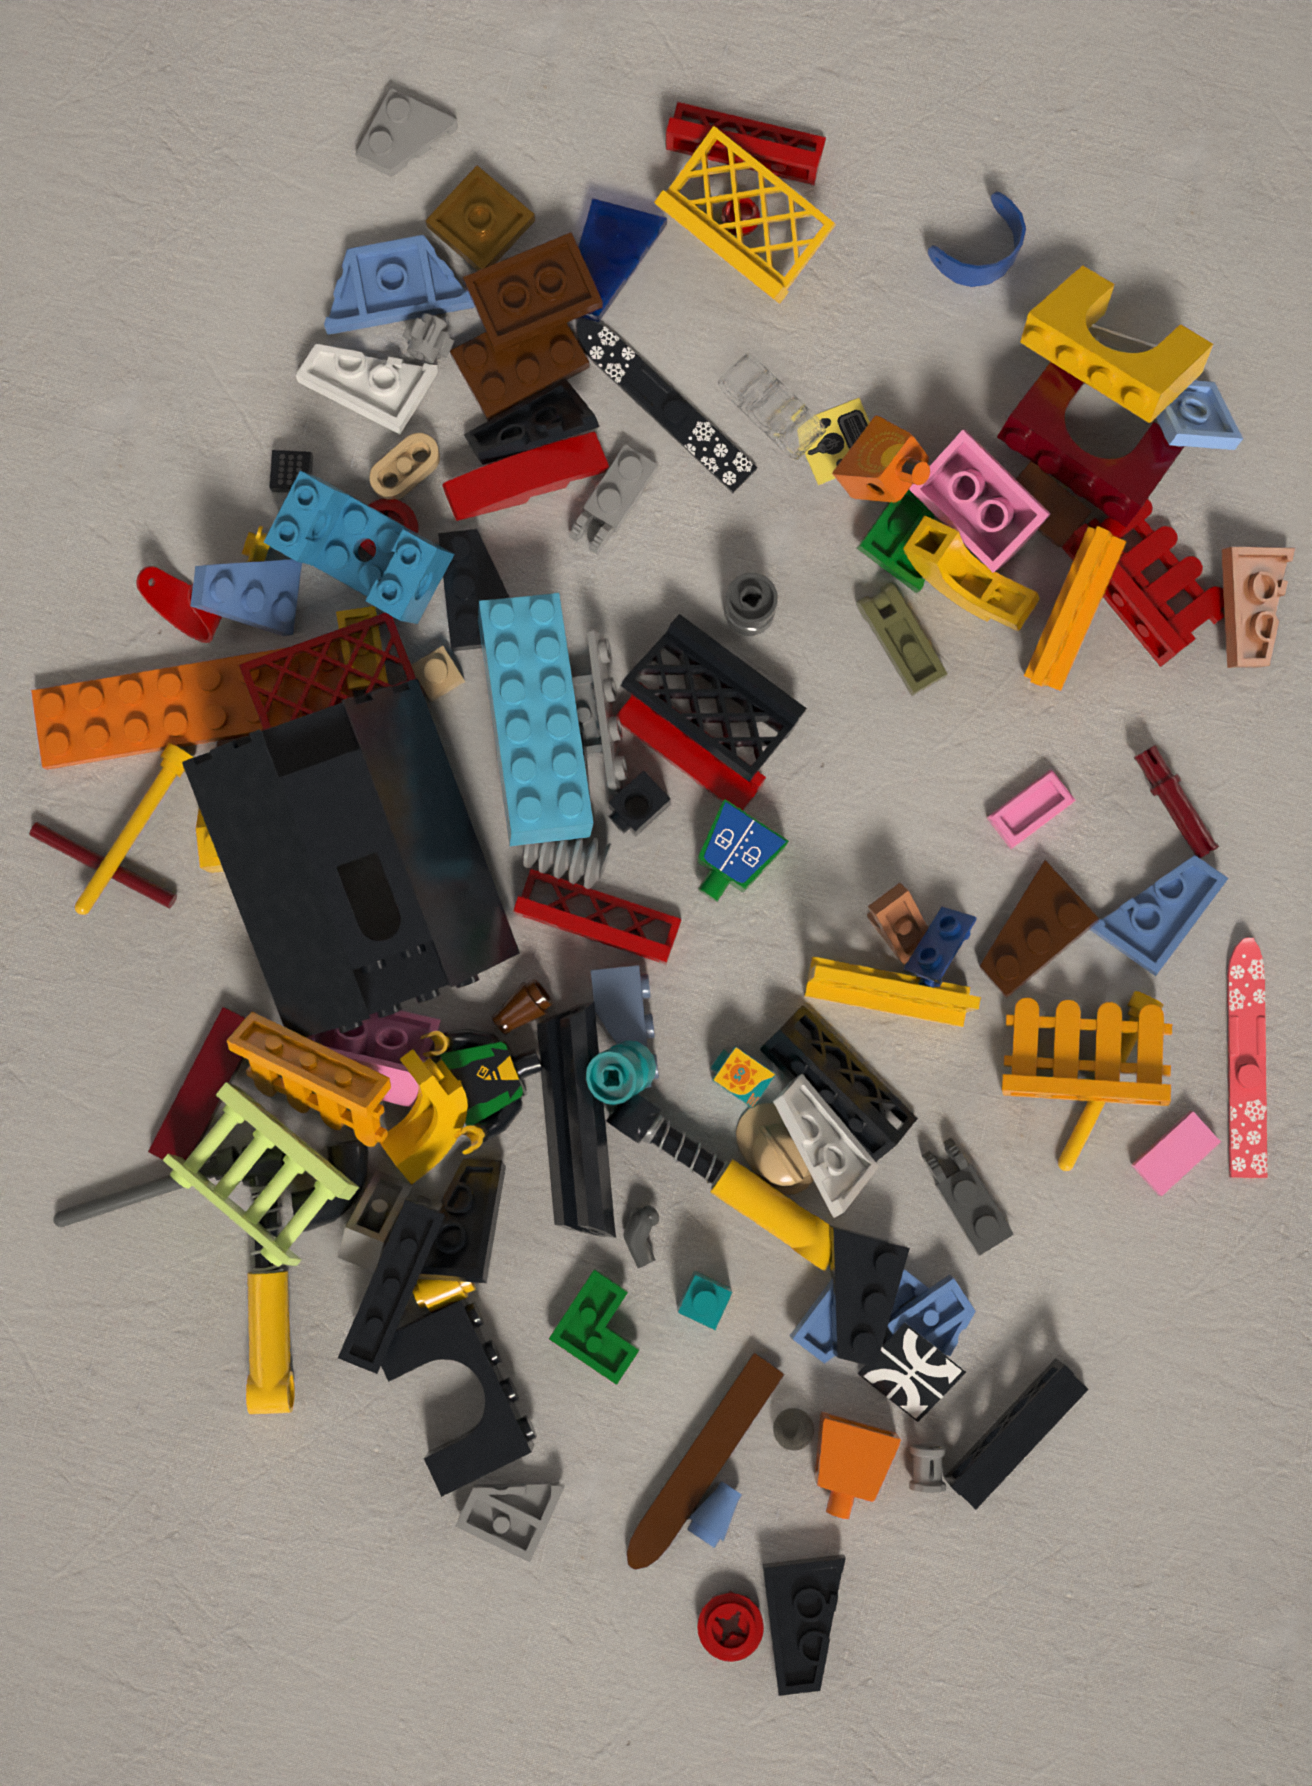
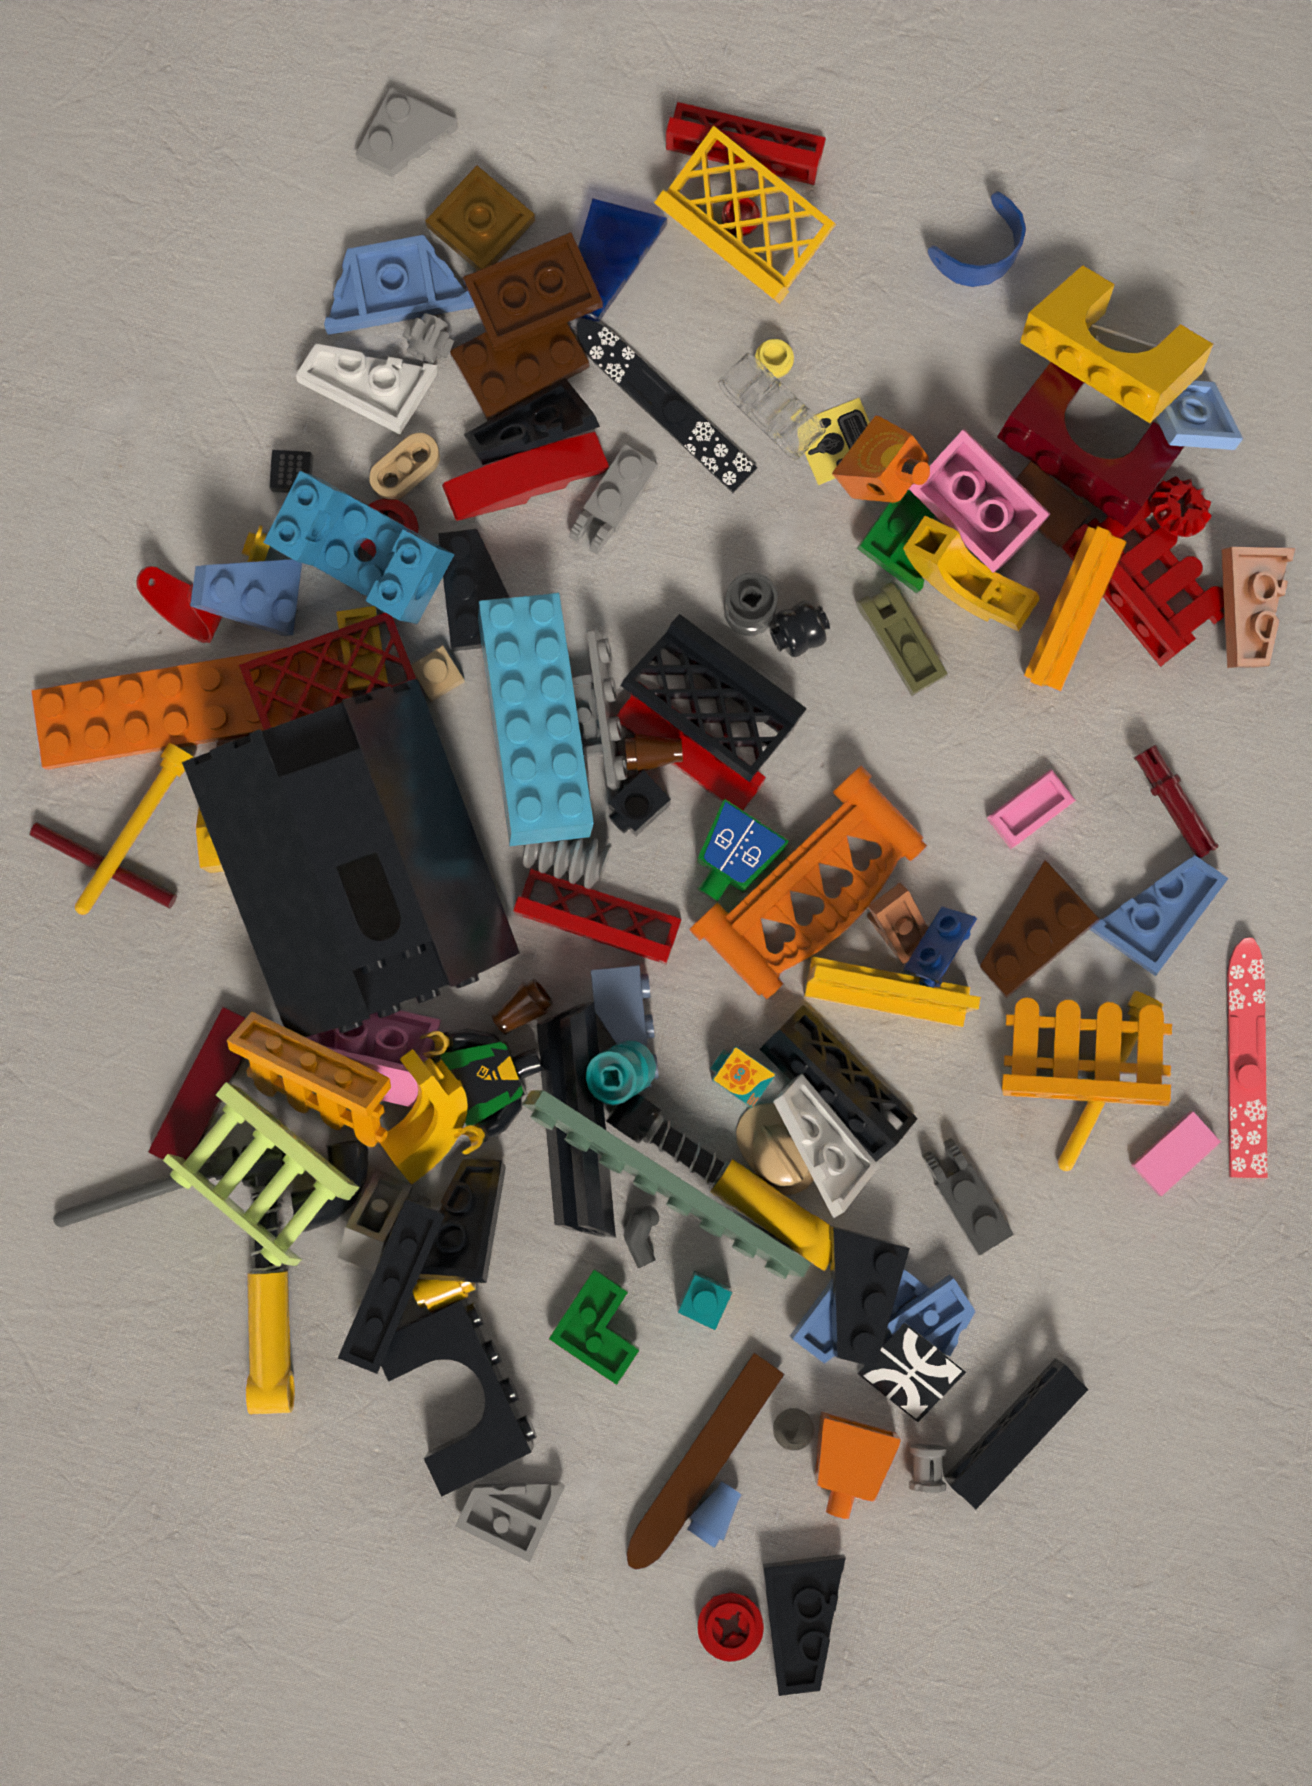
(651, 752): none -> reddish brown cone
(652, 1177): none -> sand green plate
(740, 934): none -> orange piece
(776, 357): none -> light yellow plate
(799, 628): none -> black piece
(1167, 509): none -> red gear

